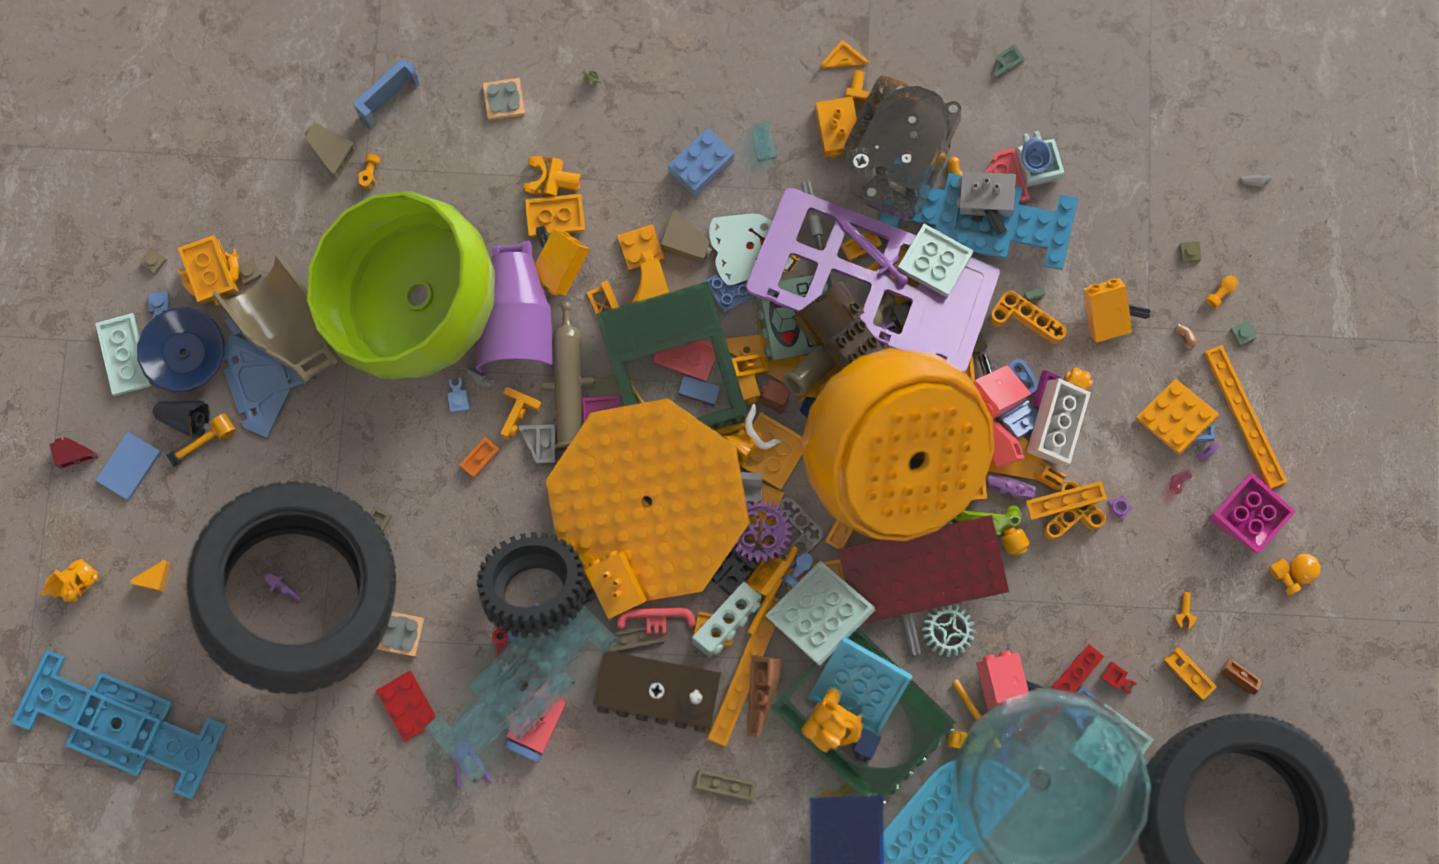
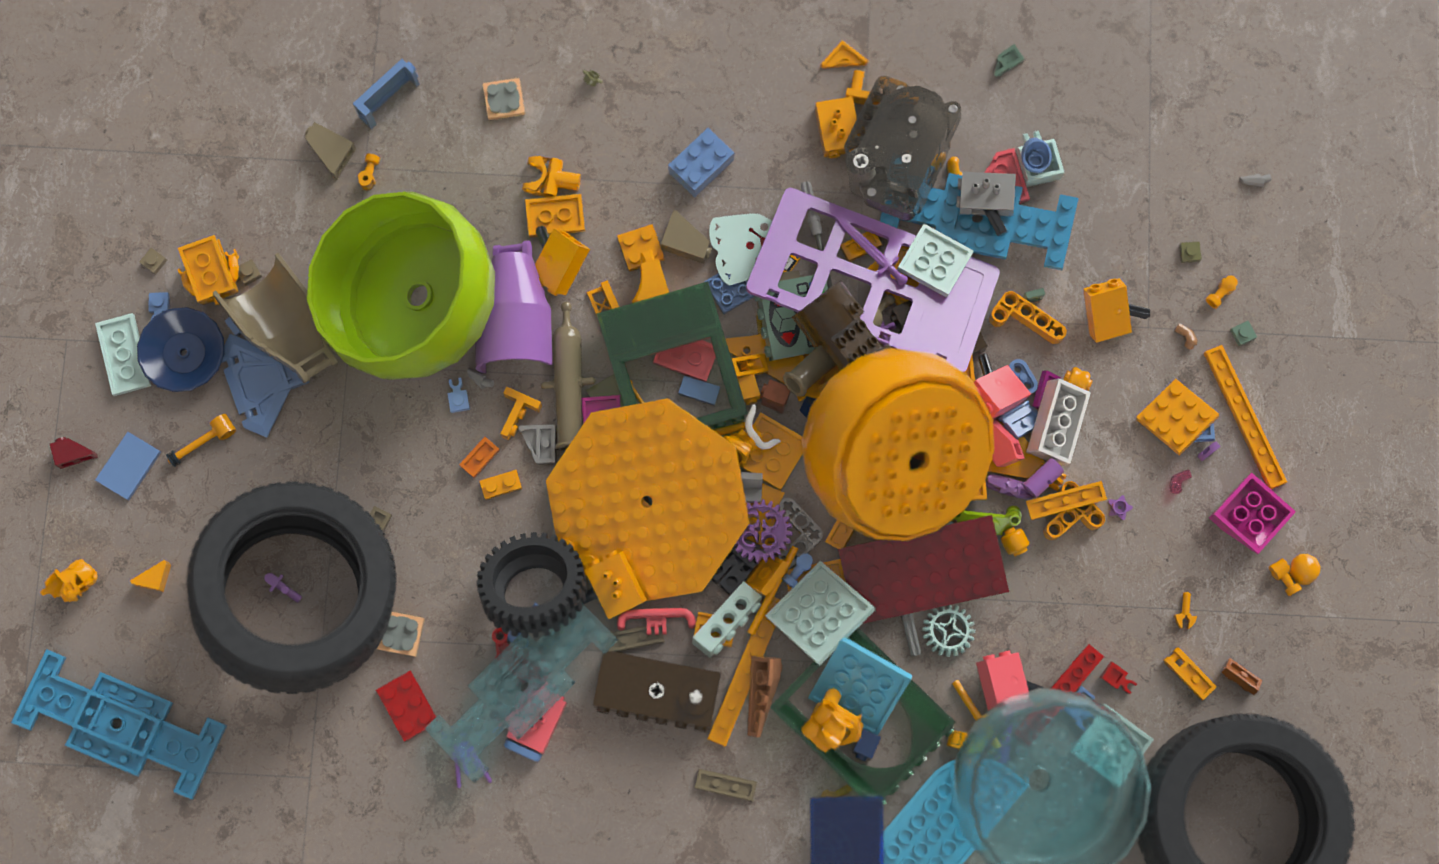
(183, 416): black cone -> none
(500, 484): none -> light orange plate
(763, 141): clear light blue plate -> none
(1043, 477): none -> medium lavender pin

